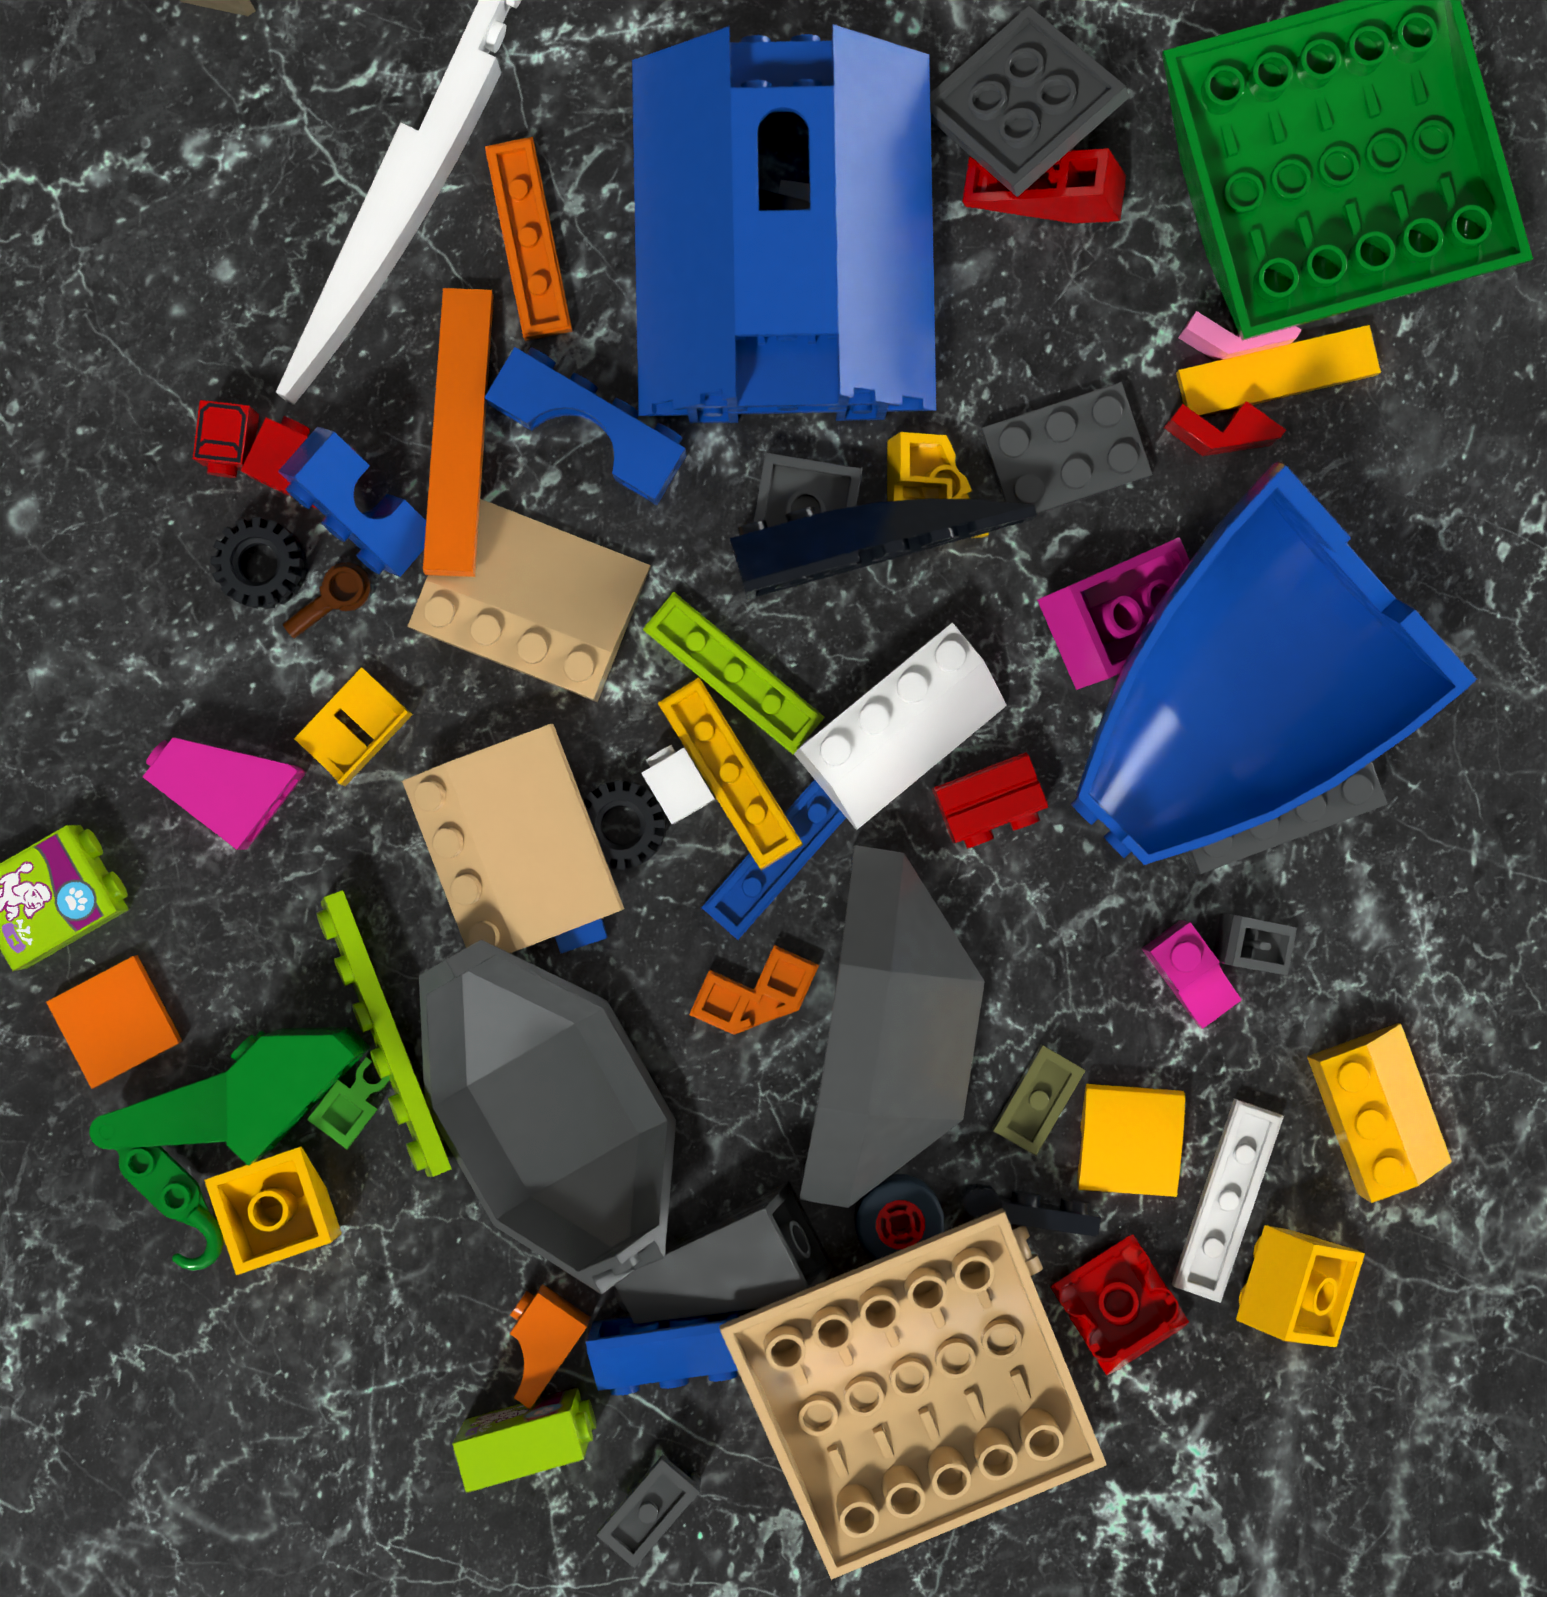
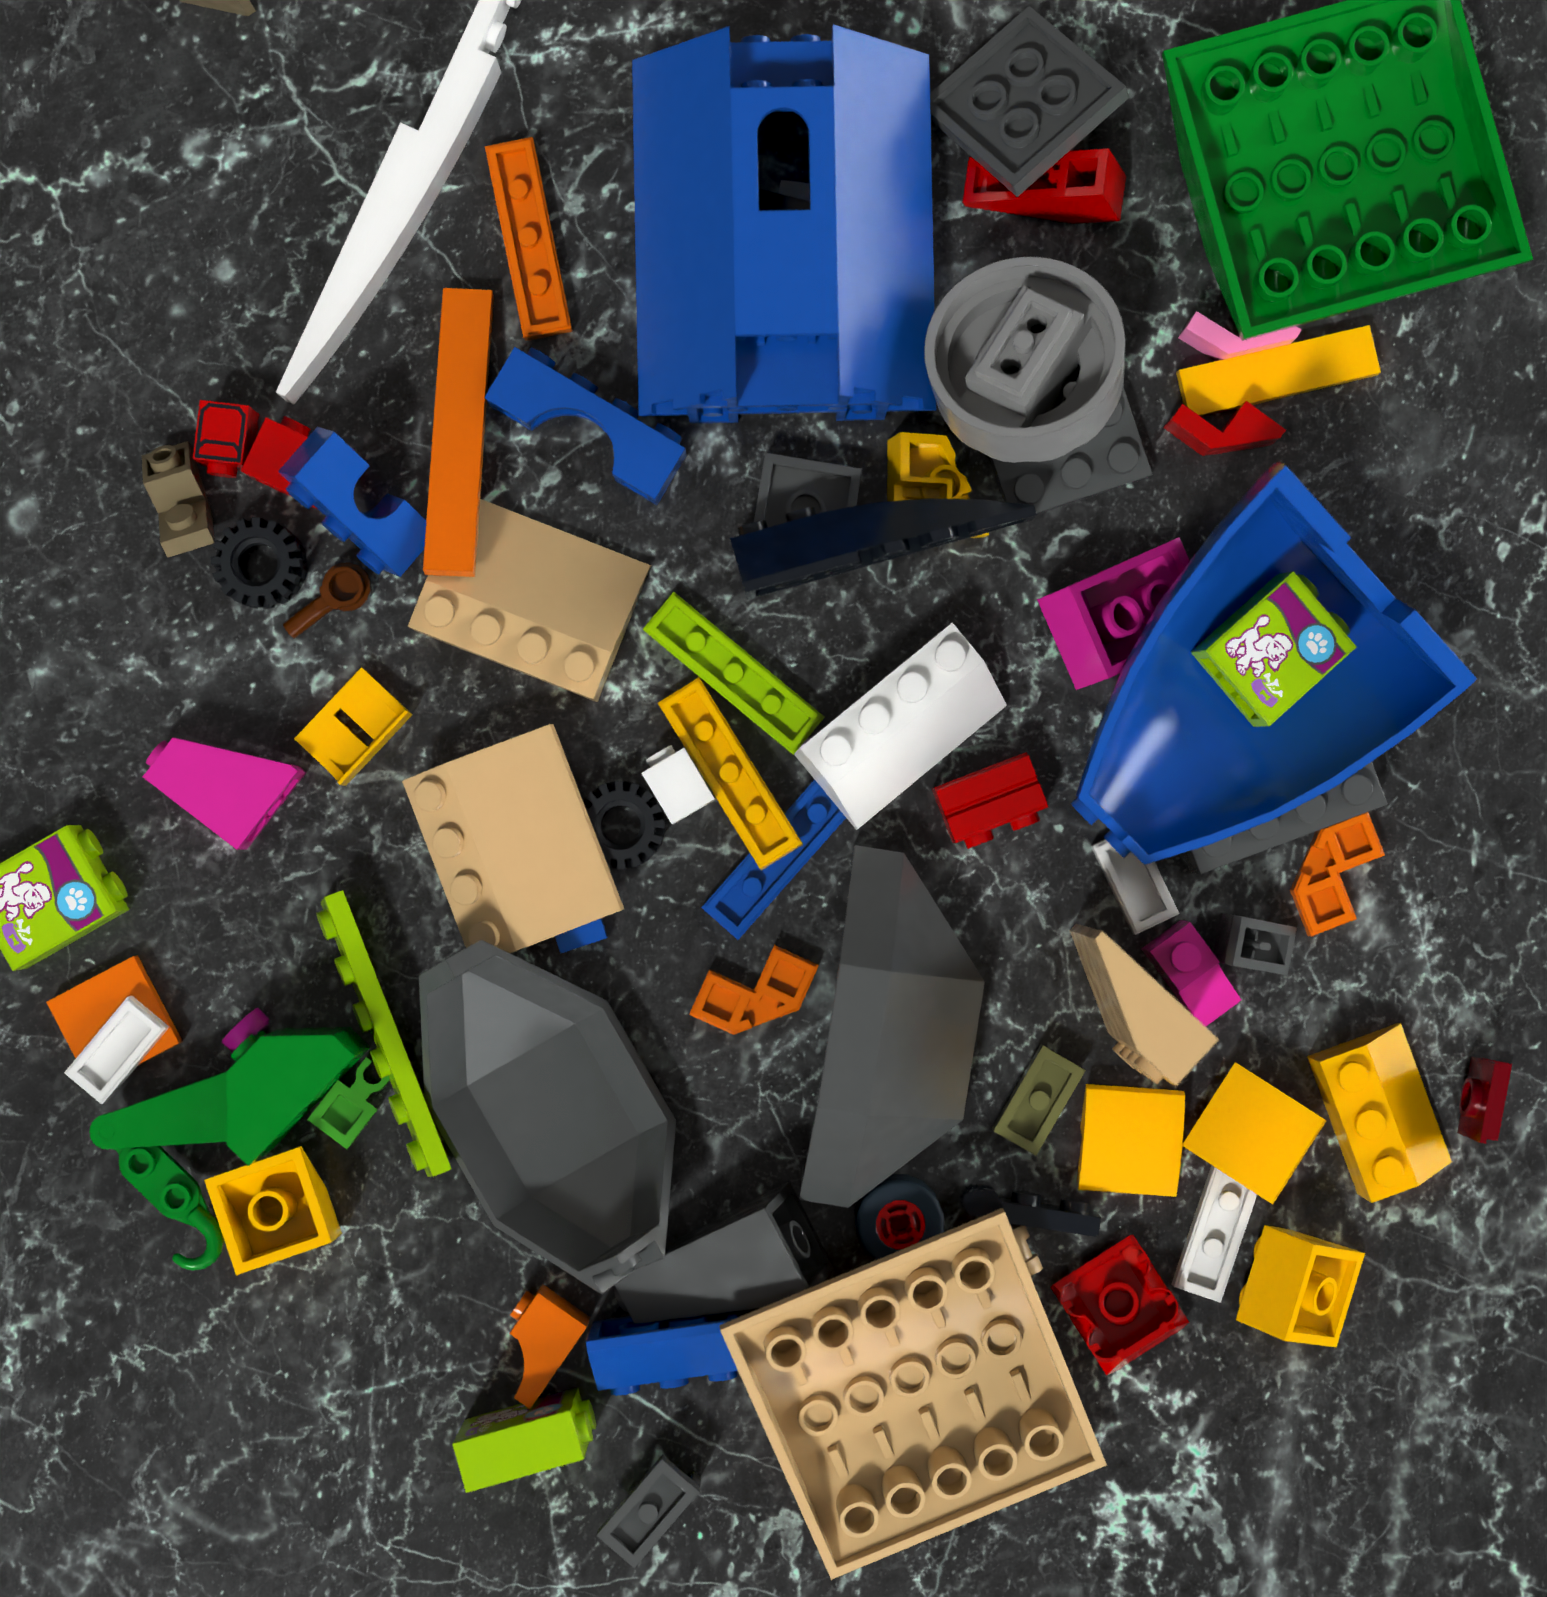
(116, 1049): none -> white tile
(179, 498): none -> dark tan slope
(249, 1025): none -> magenta tile
(1052, 327): none -> light grey piece
(1136, 887): none -> white tile
(1145, 1020): none -> tan slope
(1254, 1133): none -> yellow slope
(1274, 648): none -> brick
(1318, 885): none -> orange tile
(1483, 1099): none -> dark red piece

